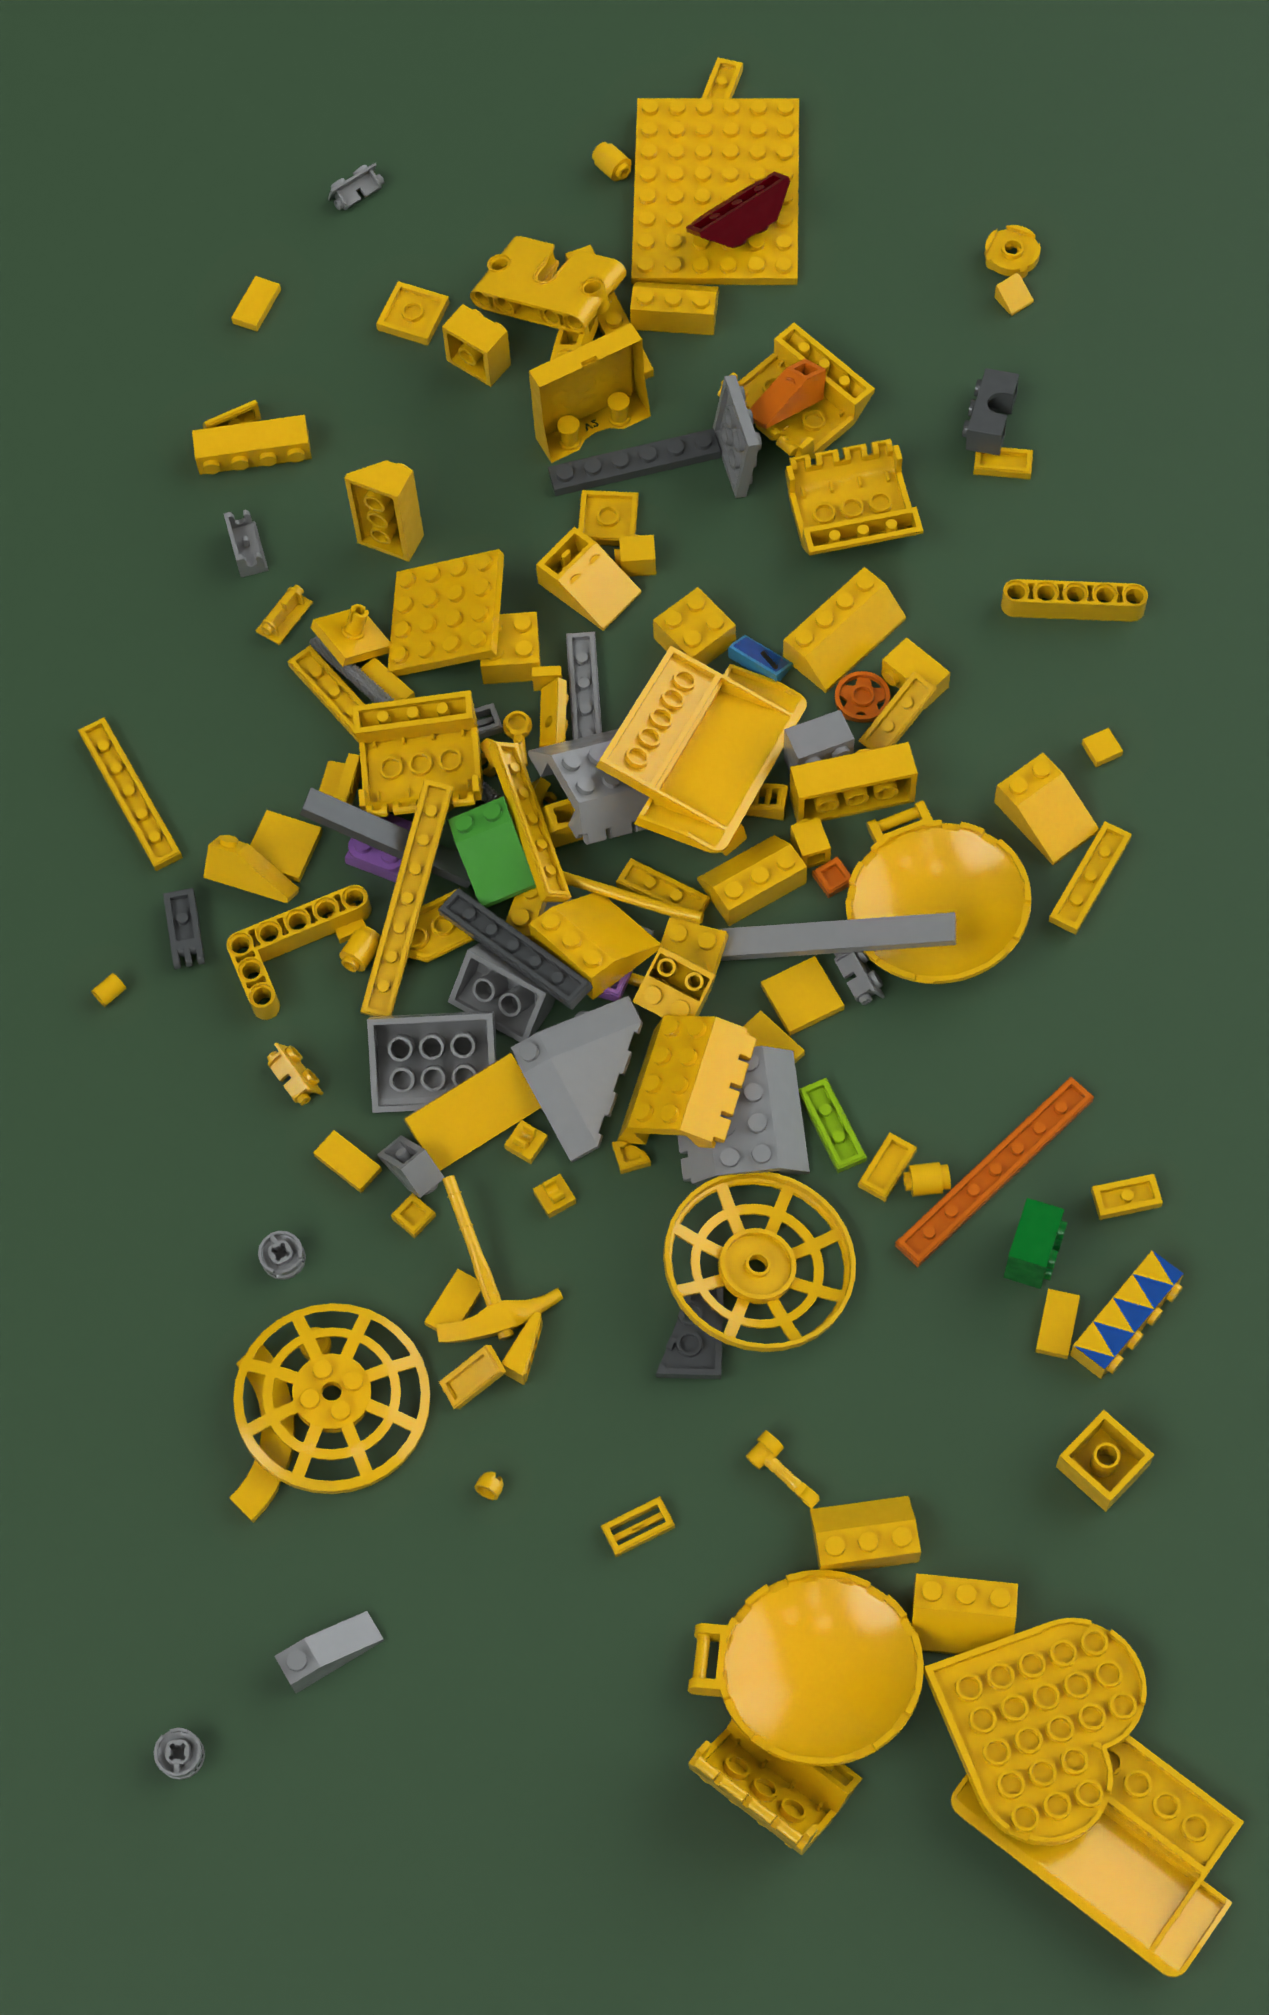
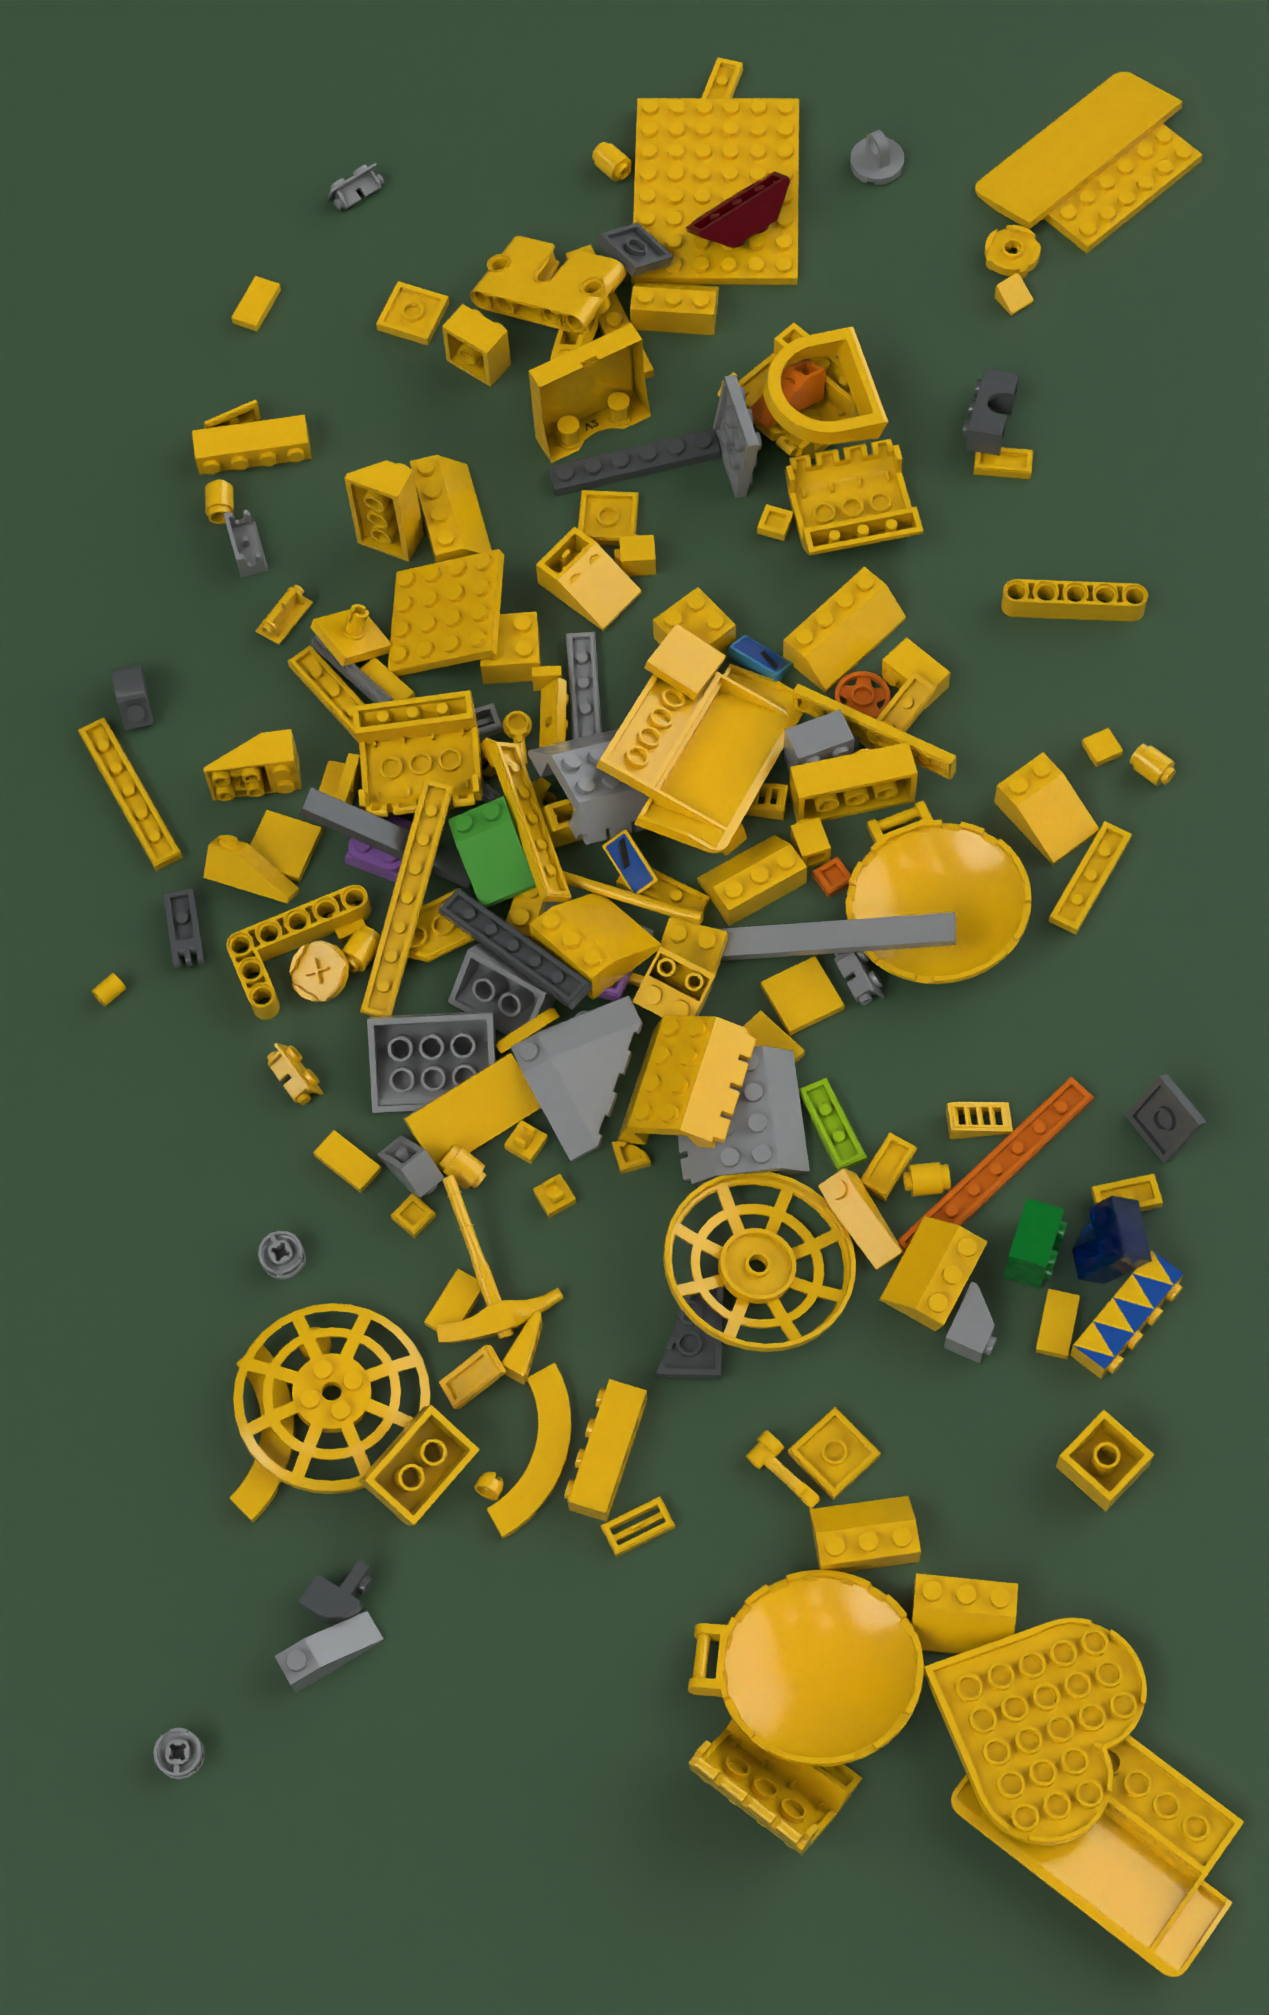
(132, 695): none -> dark grey brick
(218, 500): none -> yellow brick
(256, 768): none -> yellow slope
(319, 971): none -> yellow tile
(335, 1603): none -> dark grey brick
(419, 1465): none -> yellow brick
(449, 508): none -> yellow slope
(464, 1166): none -> yellow brick
(526, 1030): none -> yellow tile
(548, 1456): none -> yellow tile
(607, 1450): none -> yellow brick
(630, 862): none -> slope
(634, 249): none -> dark grey tile
(685, 661): none -> yellow tile
(775, 522): none -> yellow plate
(834, 1453): none -> yellow tile
(847, 348): none -> yellow window
(860, 1217): none -> yellow slope
(875, 731): none -> yellow tile
(877, 159): none -> light grey tile
(933, 1271): none -> yellow slope
(967, 1130): none -> yellow slope
(972, 1327): none -> light grey slope
(1094, 163): none -> yellow slope
(1111, 1241): none -> clear blue slope
(1153, 764): none -> yellow brick
(1165, 1118): none -> dark grey tile

